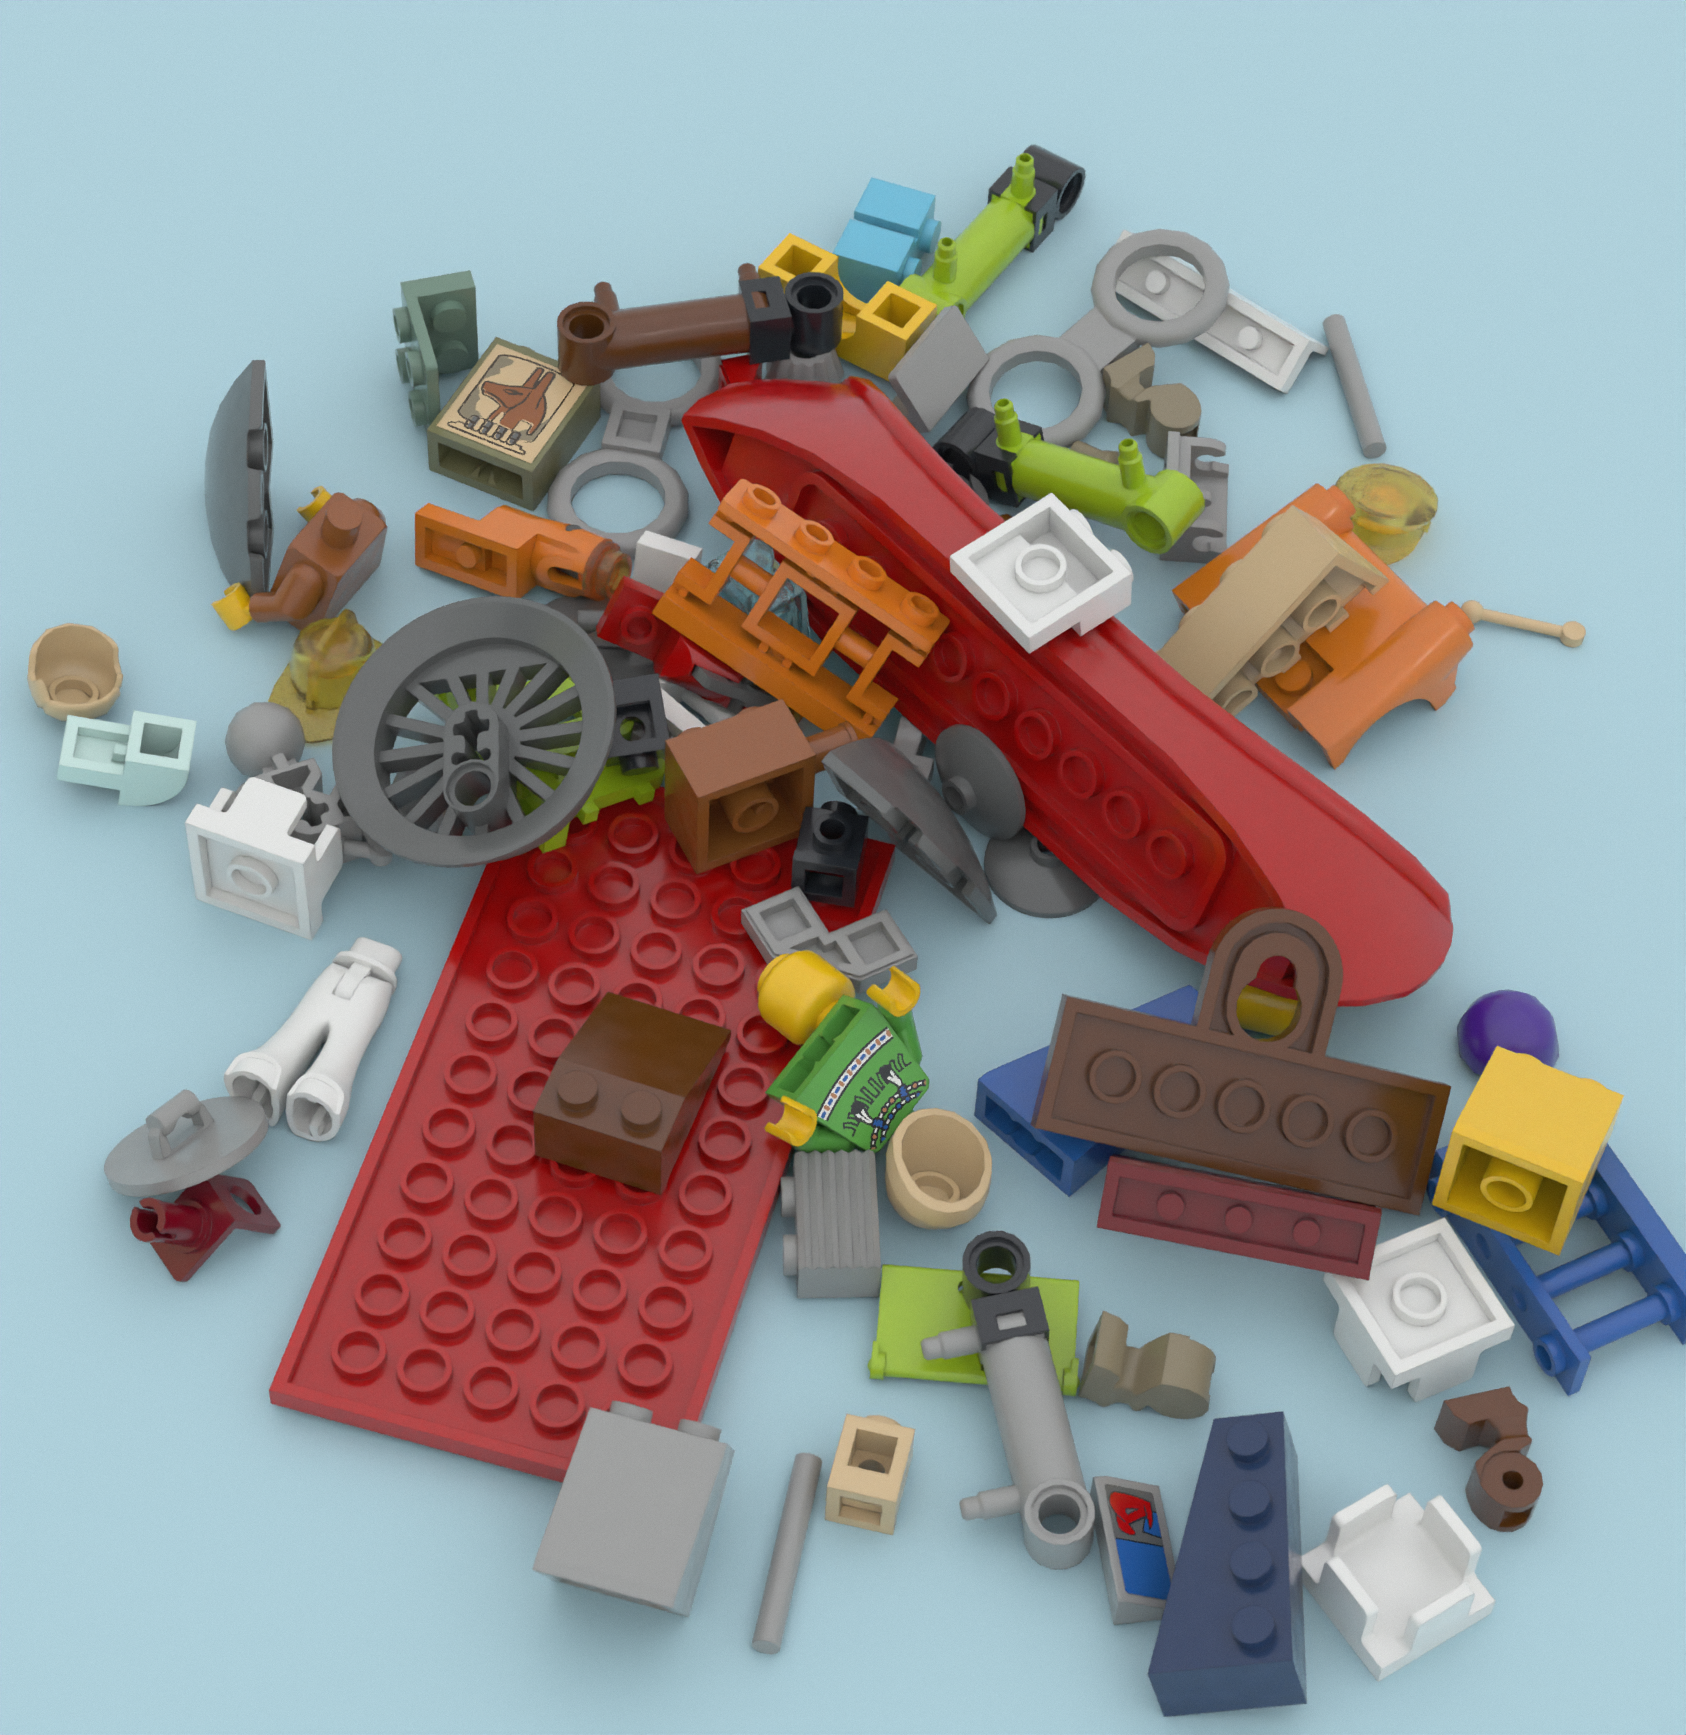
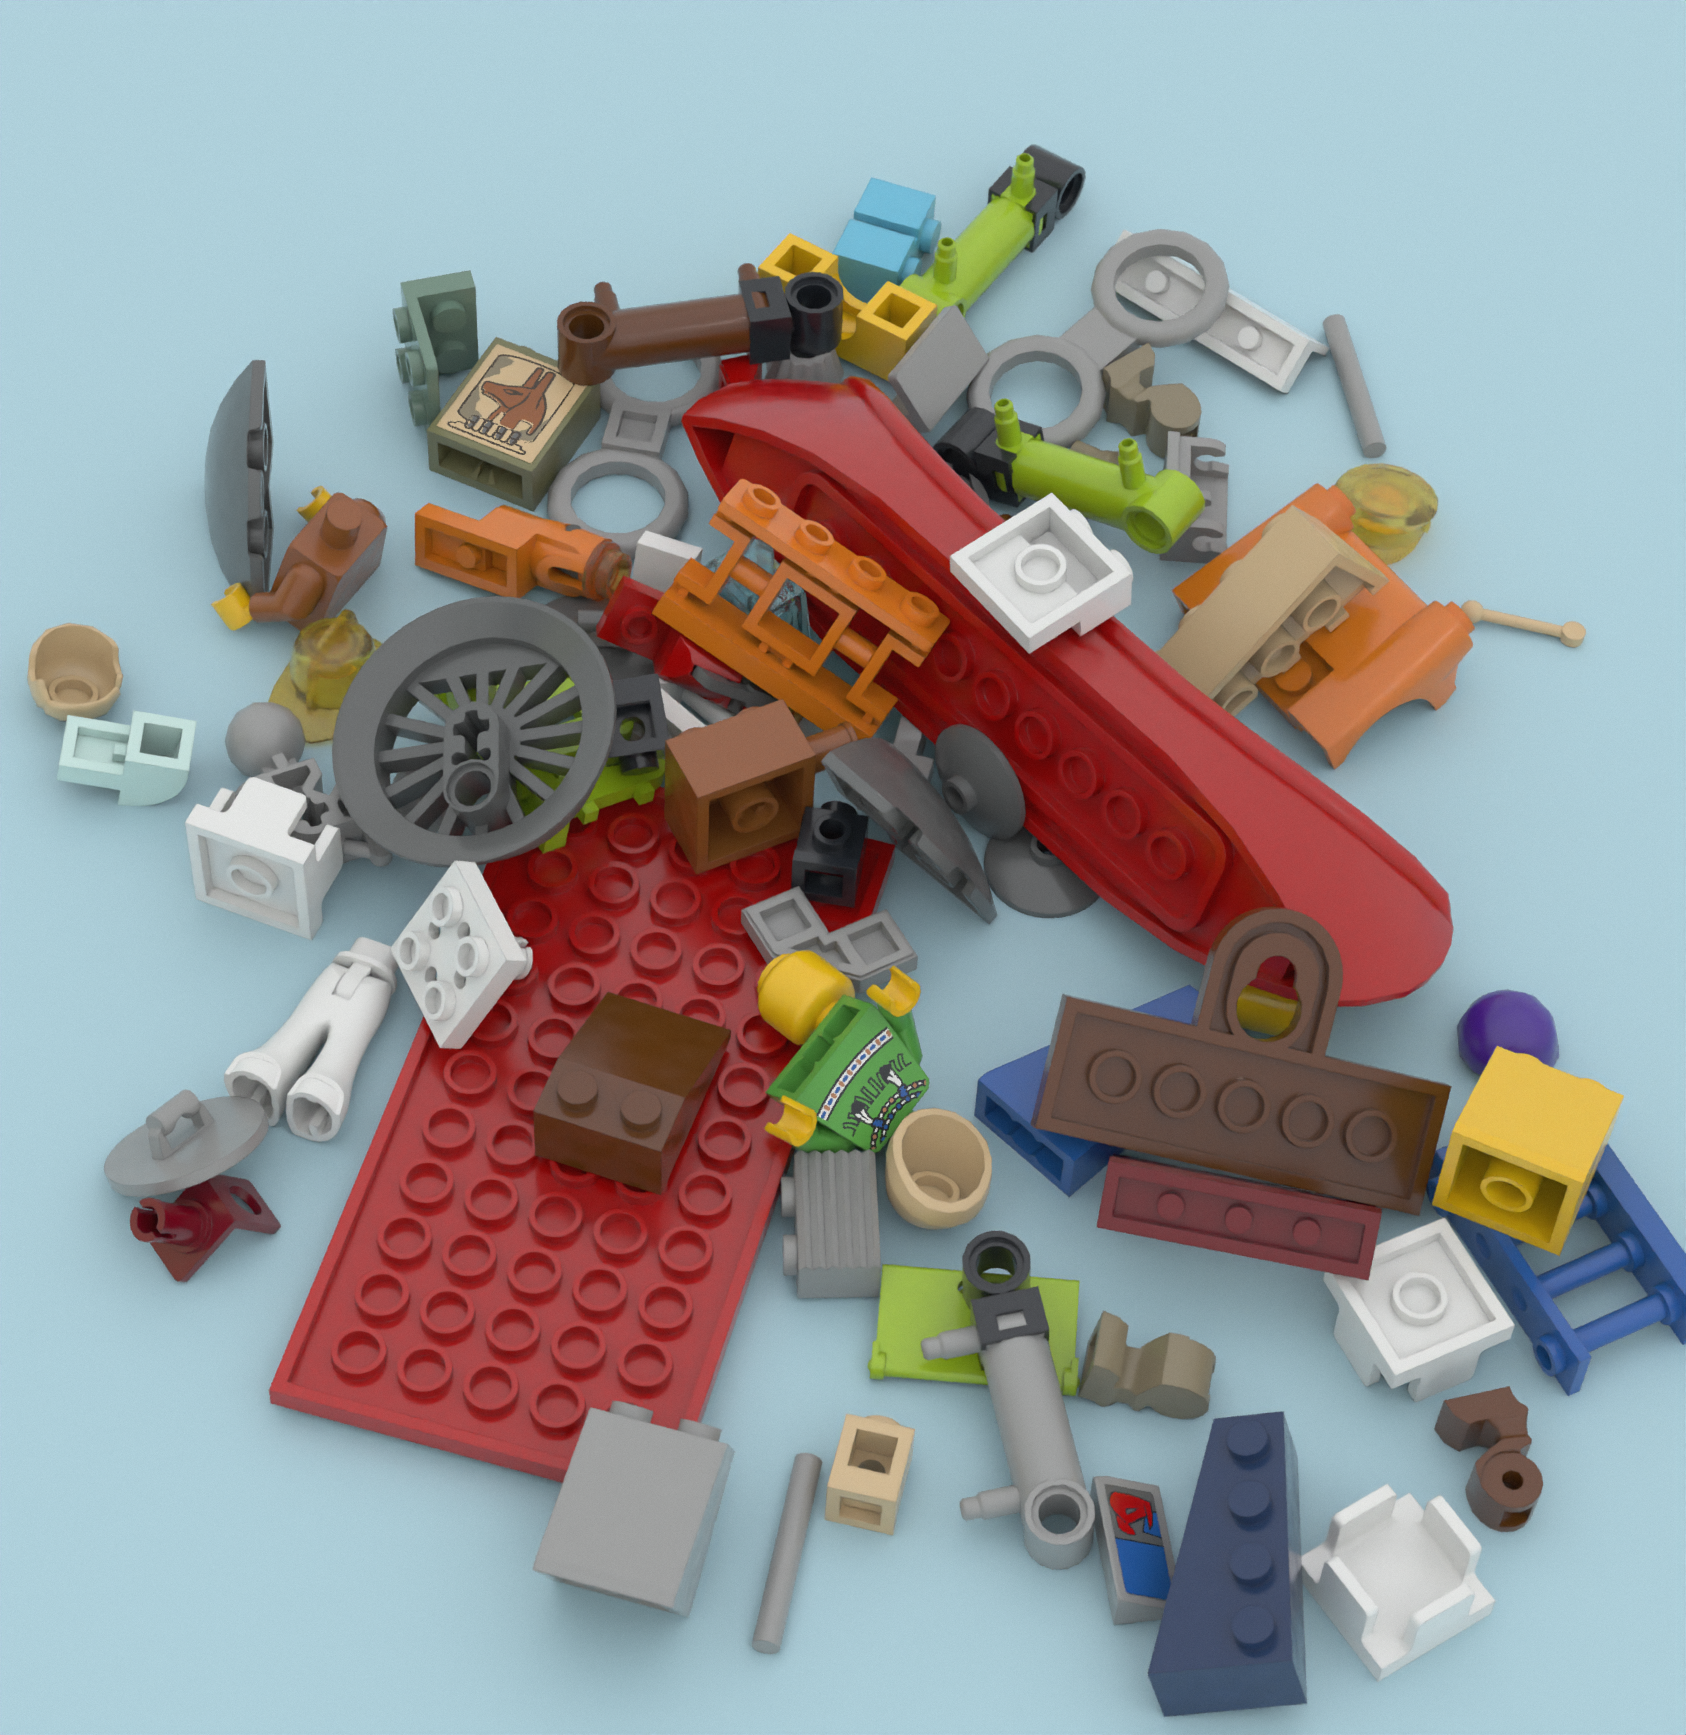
(472, 955): none -> white plate

